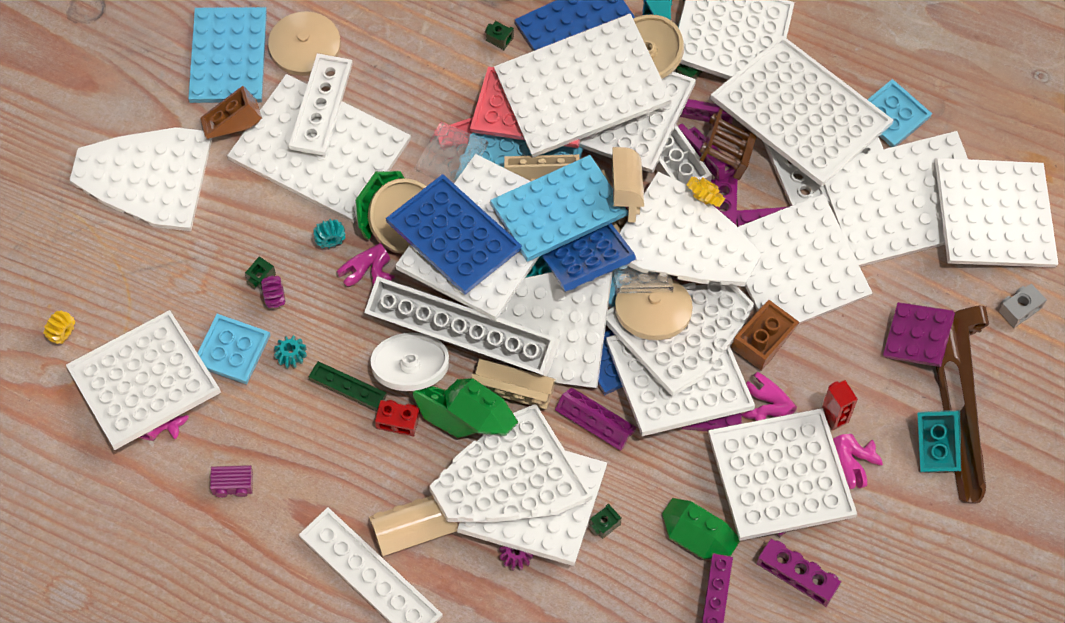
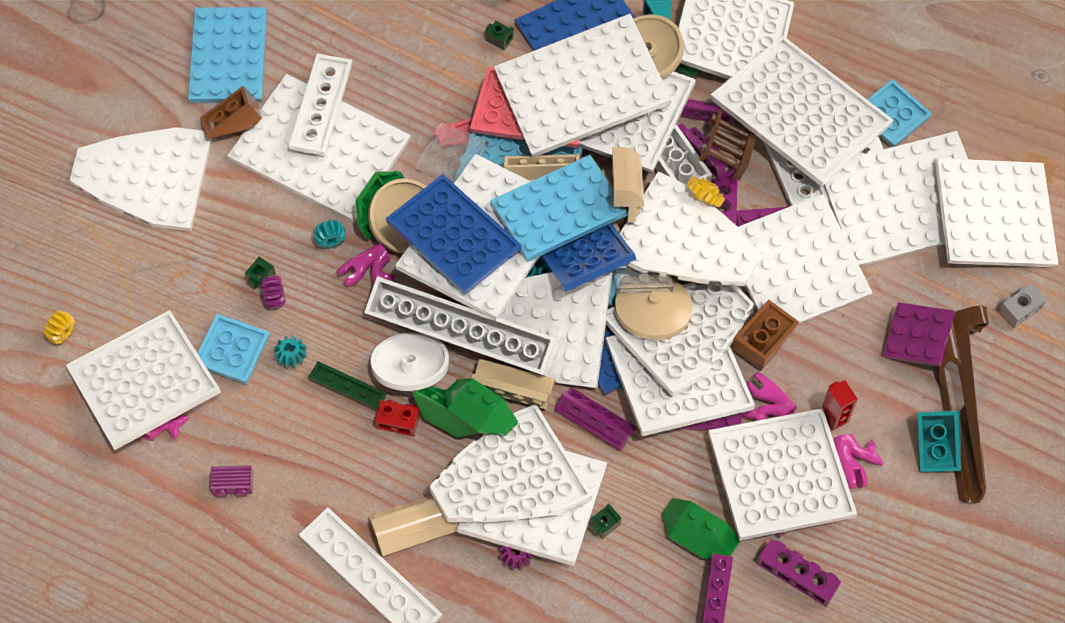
(299, 39): tan dish -> none

